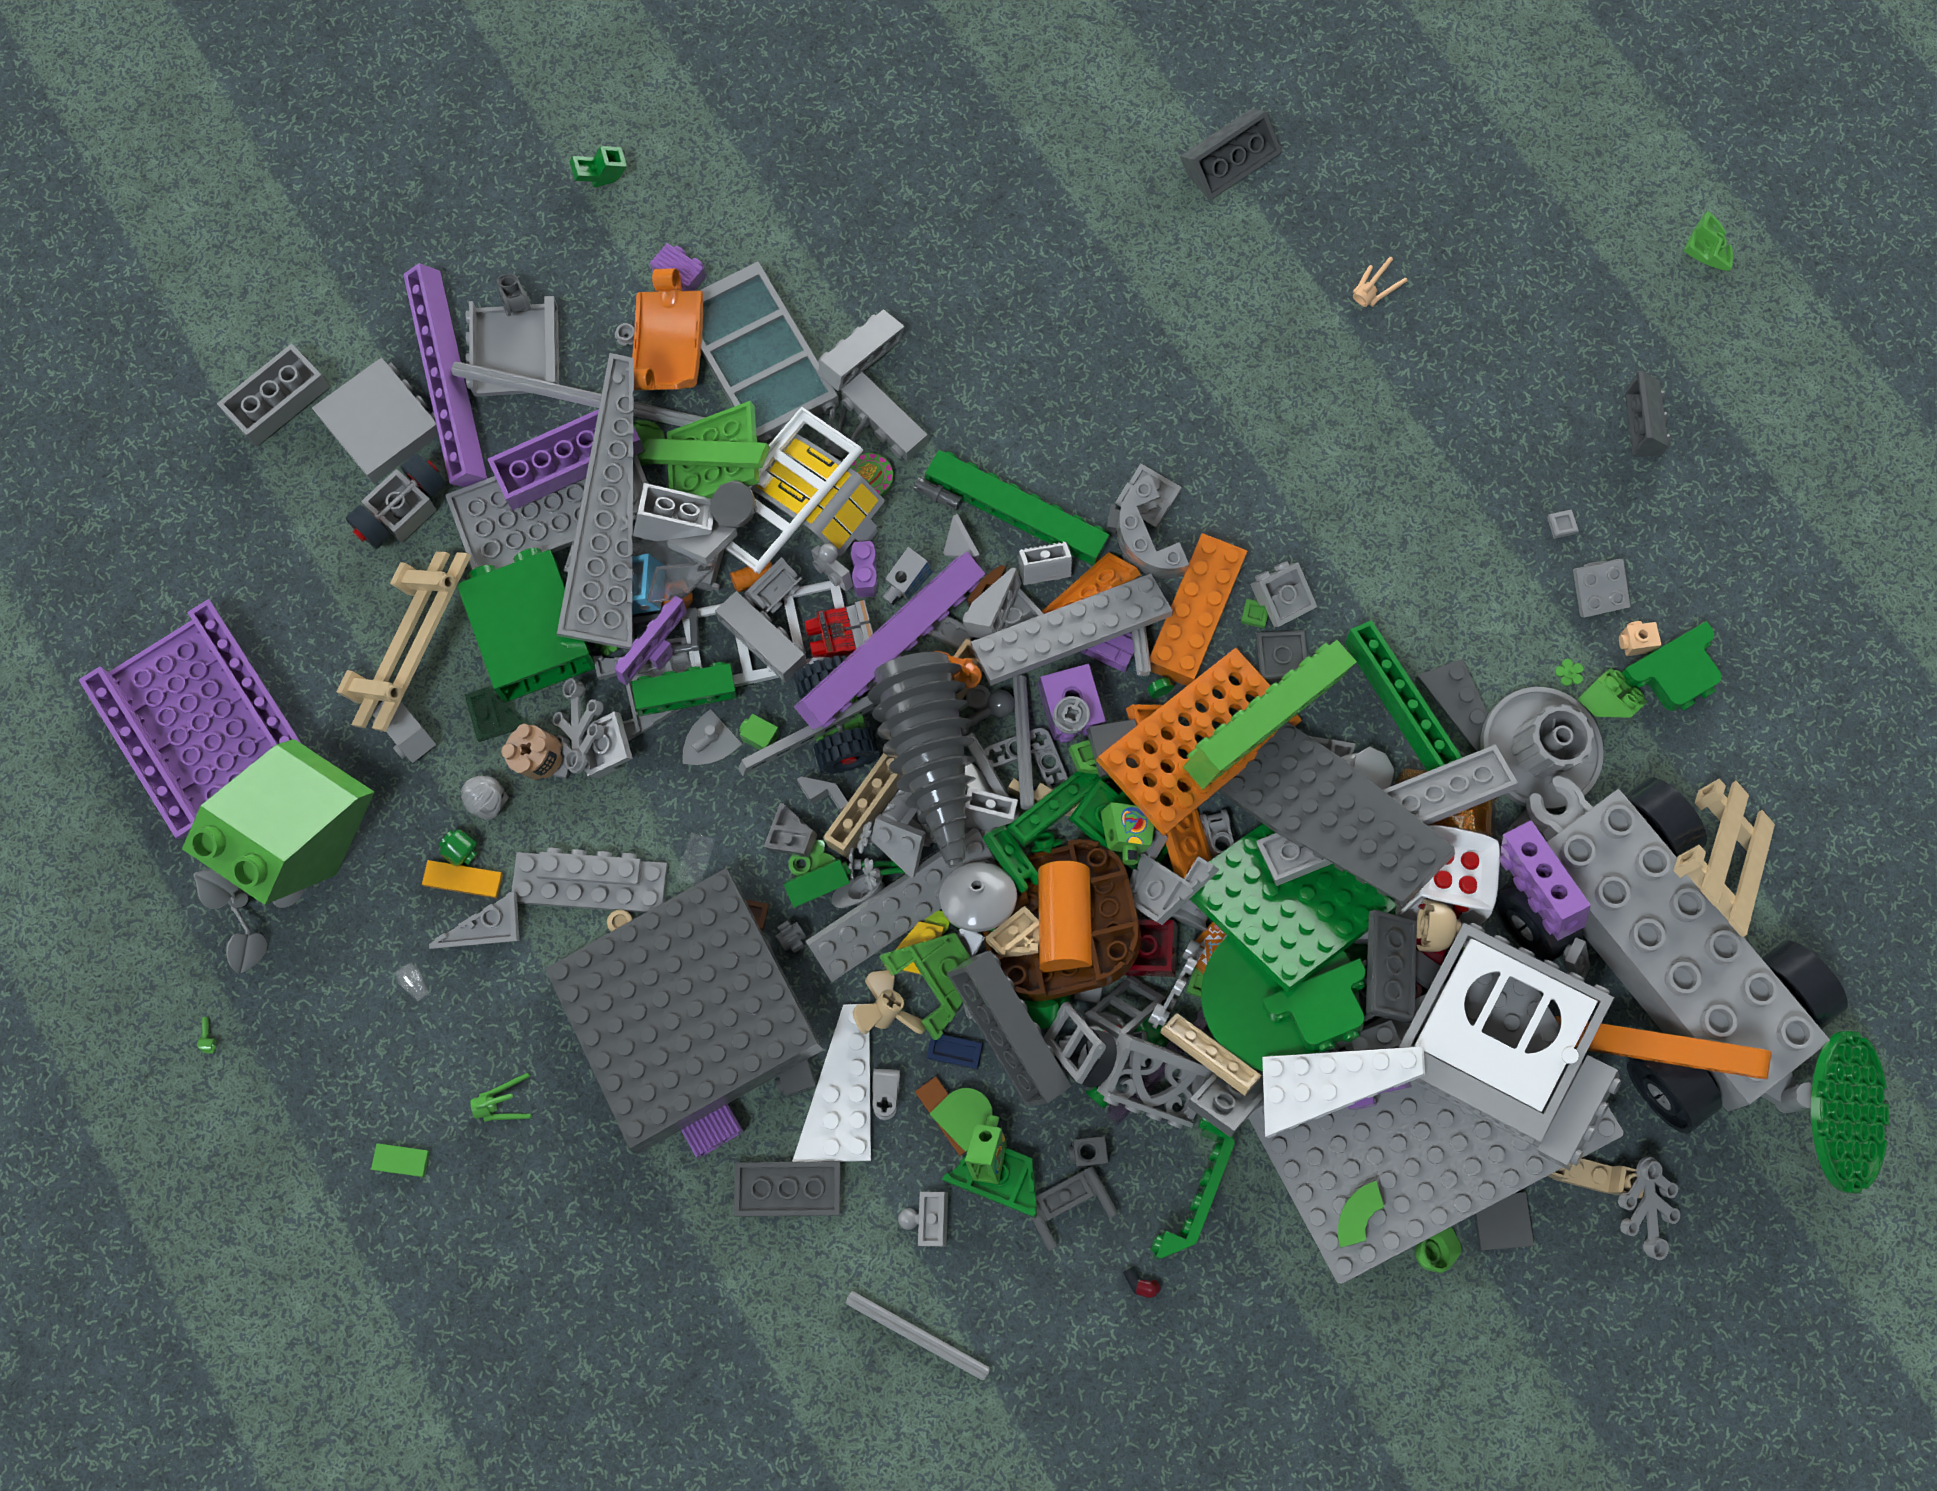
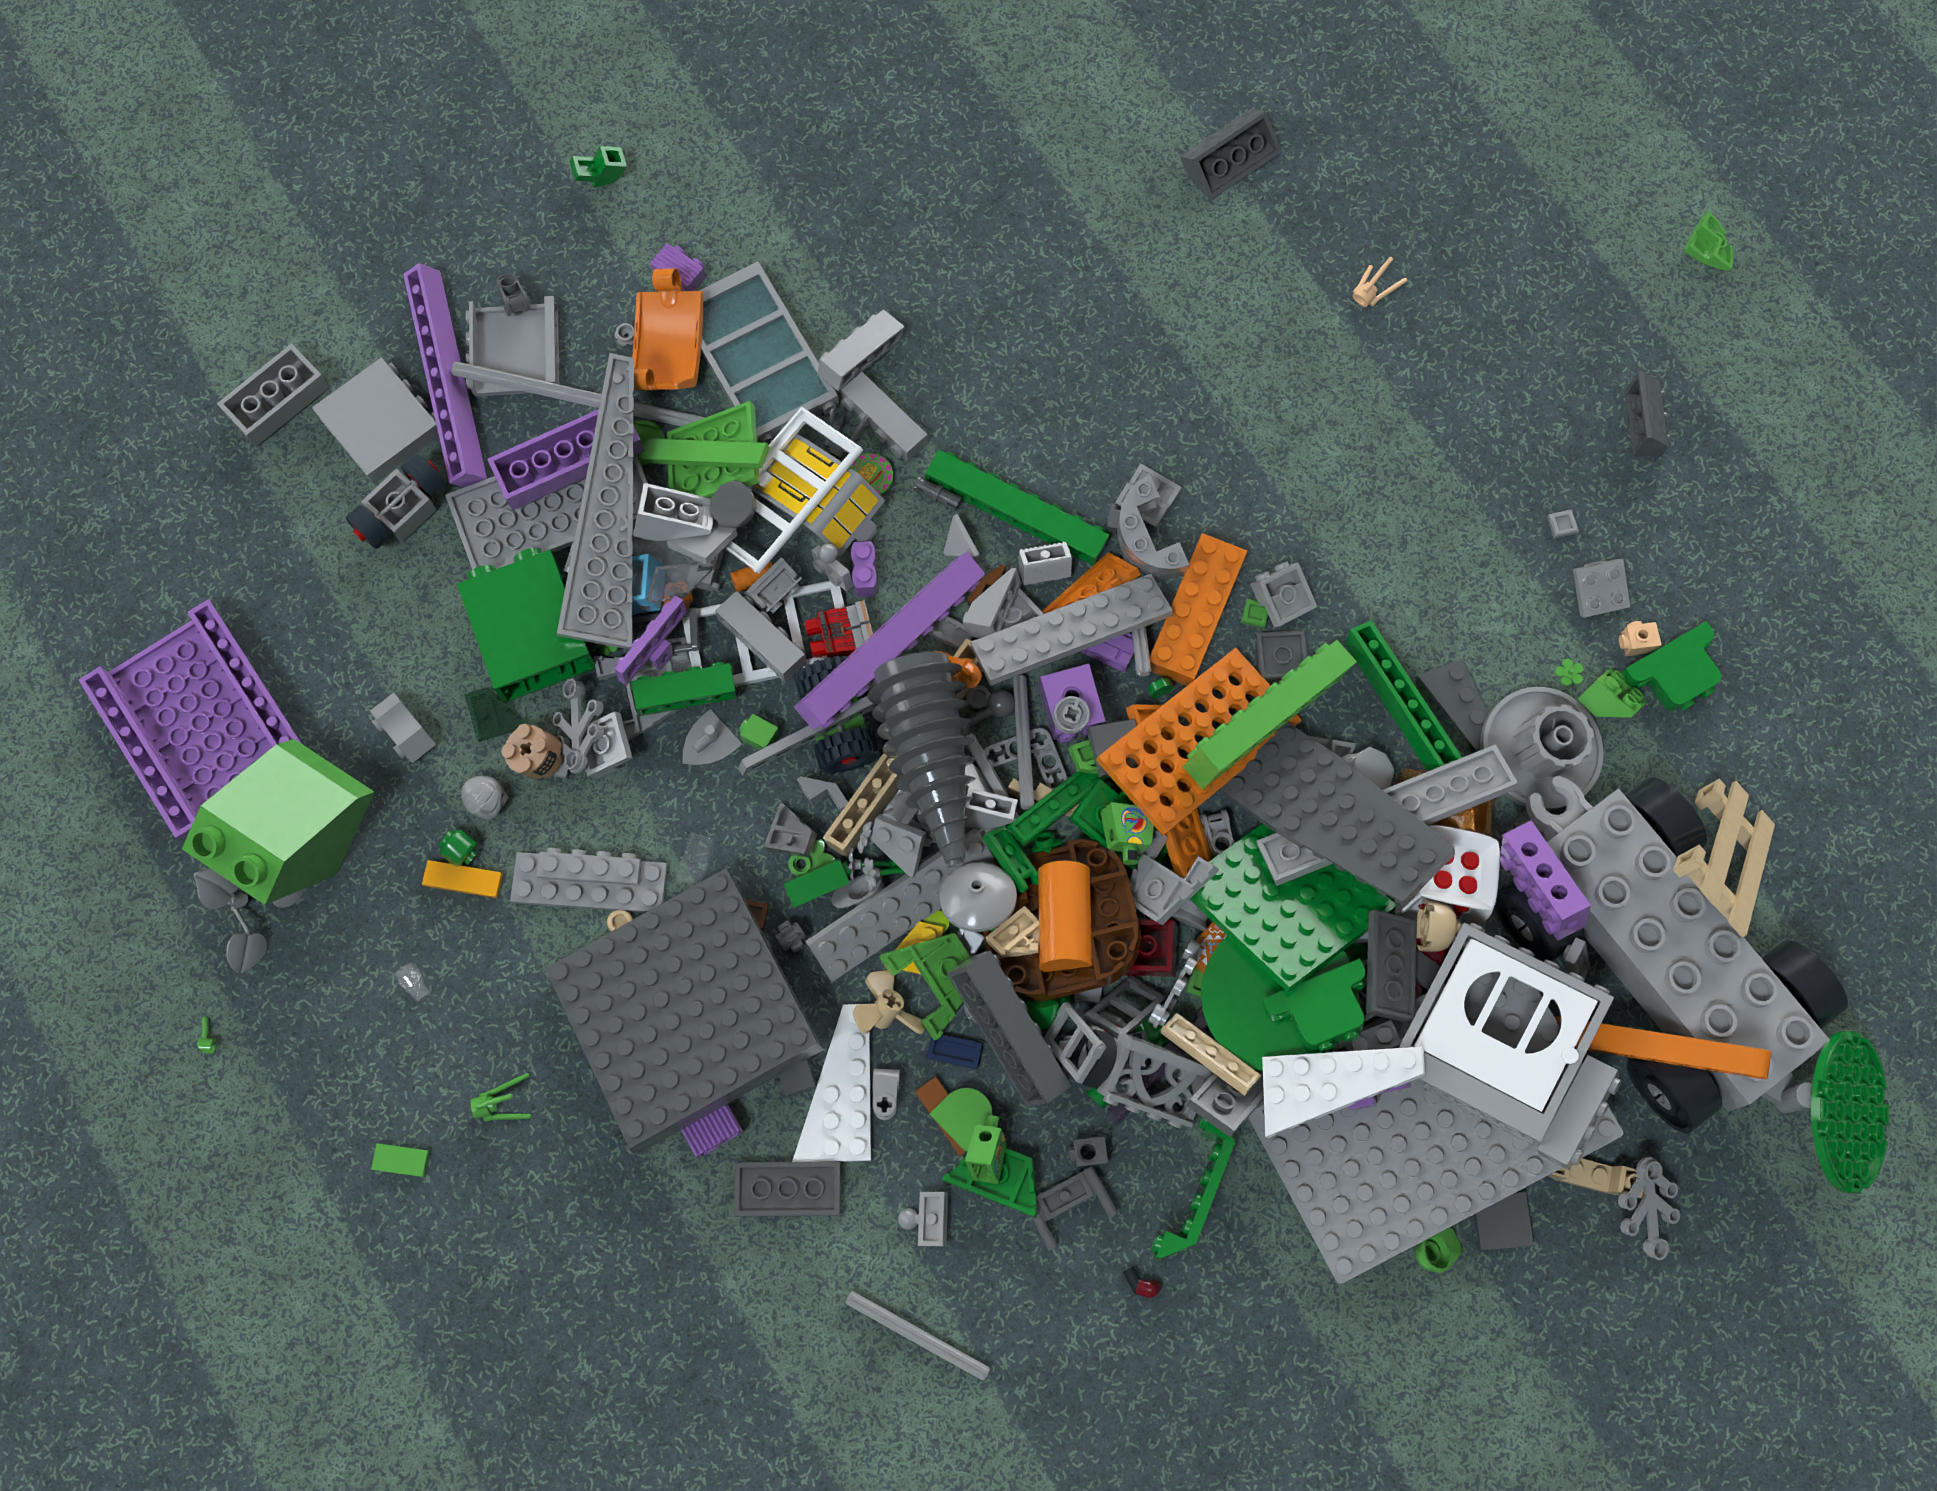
(408, 581): tan fence -> none
(493, 925): light grey wing -> none
(909, 567): light grey torso -> none
(1357, 1213): bright green tile -> none

